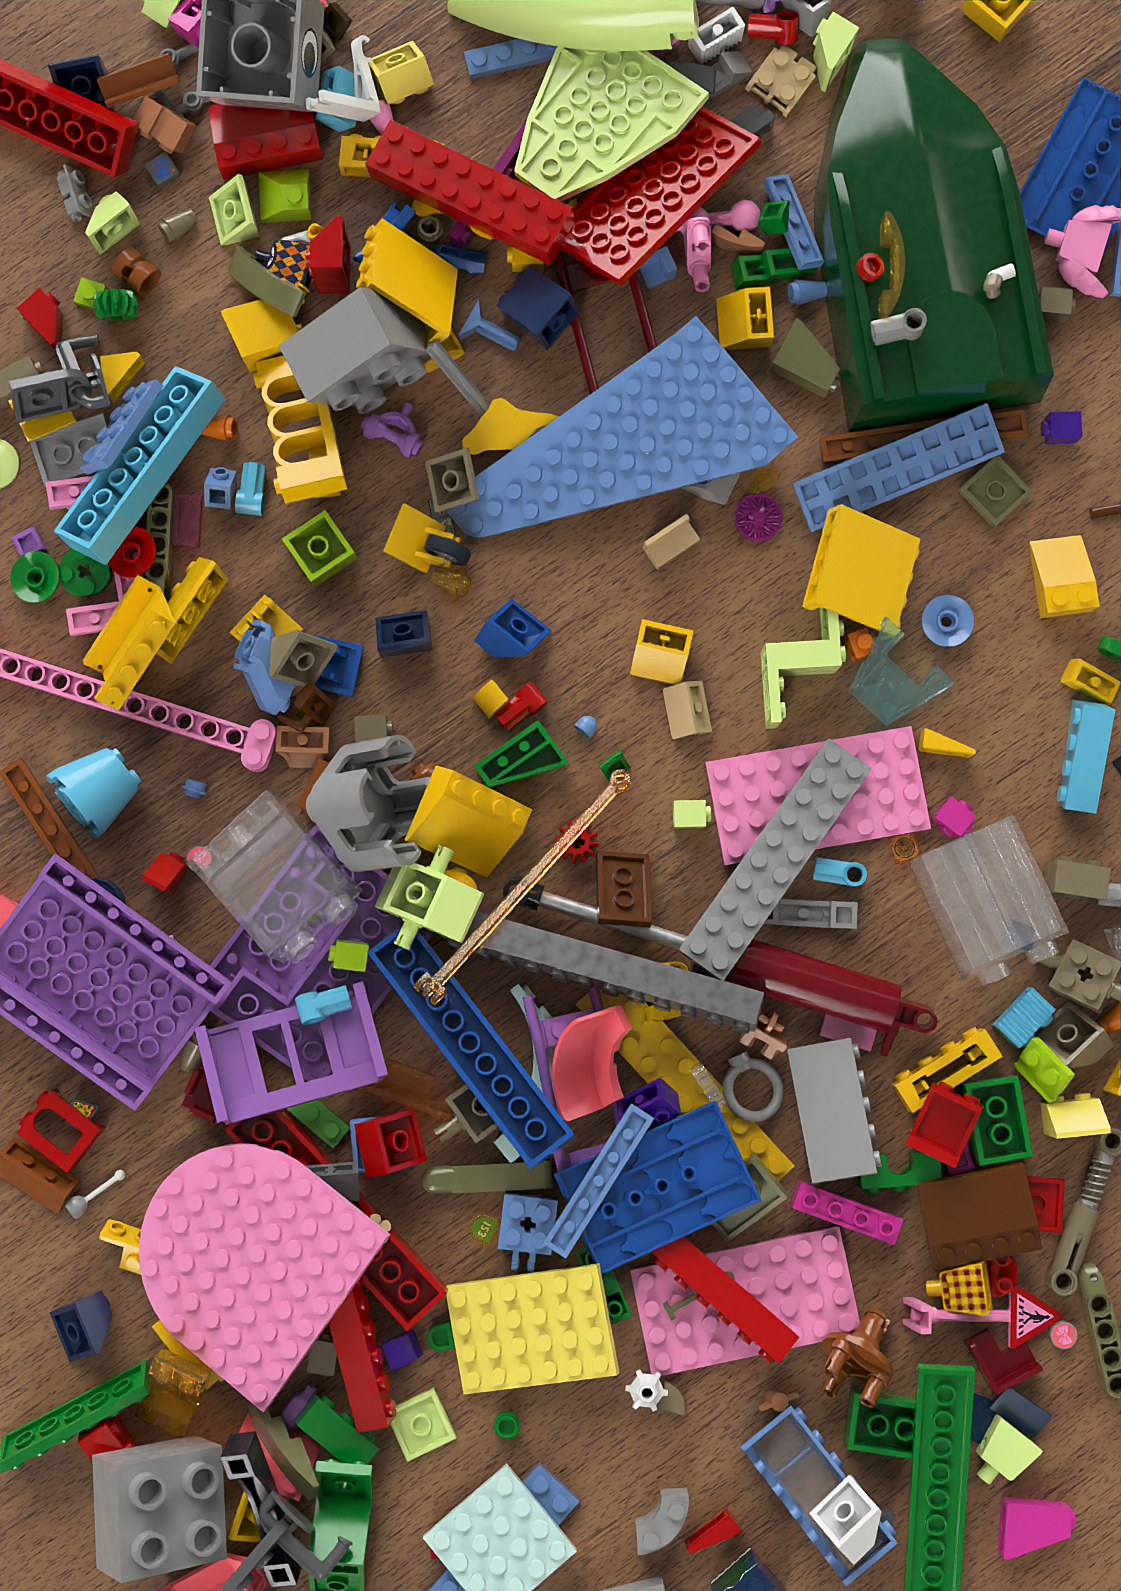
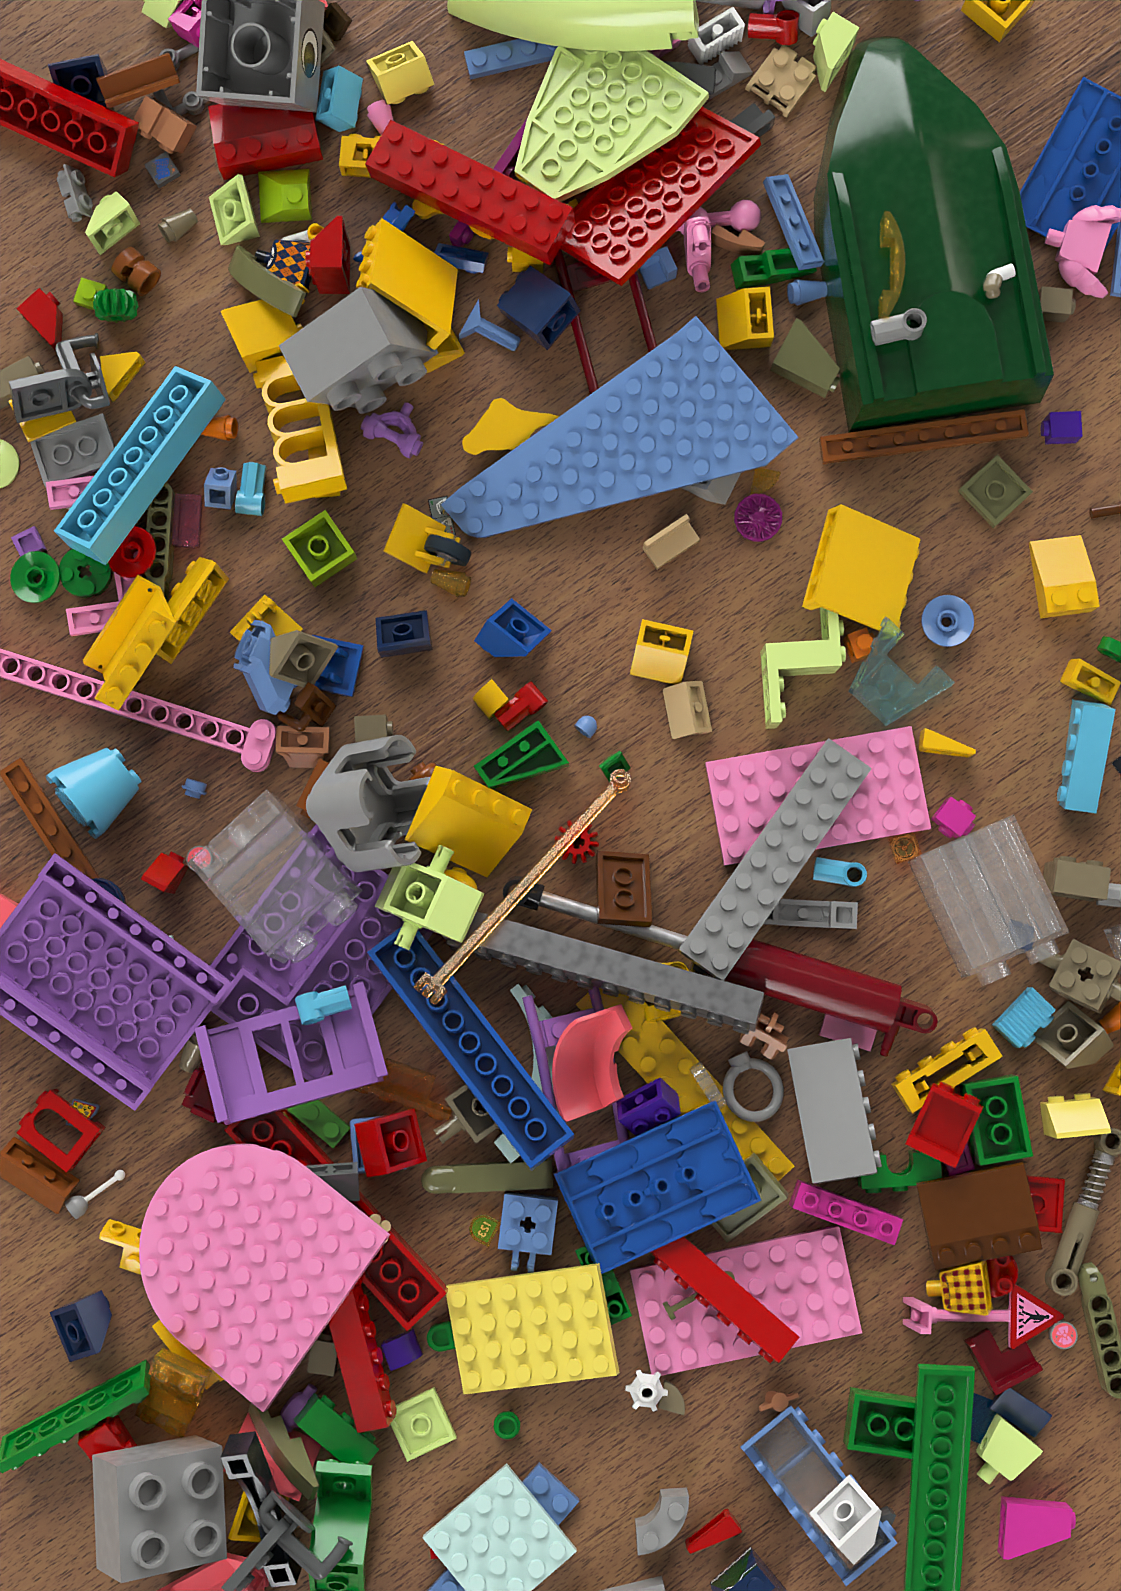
(122, 425): medium blue plate -> none
(349, 955): lime brick -> none
(364, 104): white hinge -> none
(430, 230): dark tan cone -> none
(452, 480): dark tan slope -> none
(458, 377): light grey axle -> none
(598, 1180): medium blue plate -> none
(690, 814): yellowish green brick -> none
(775, 217): green slope -> none
(858, 1357): dark orange piece -> none
(870, 267): red tile -> none
(900, 465): medium blue plate -> none
(1044, 1069): lime plate -> none

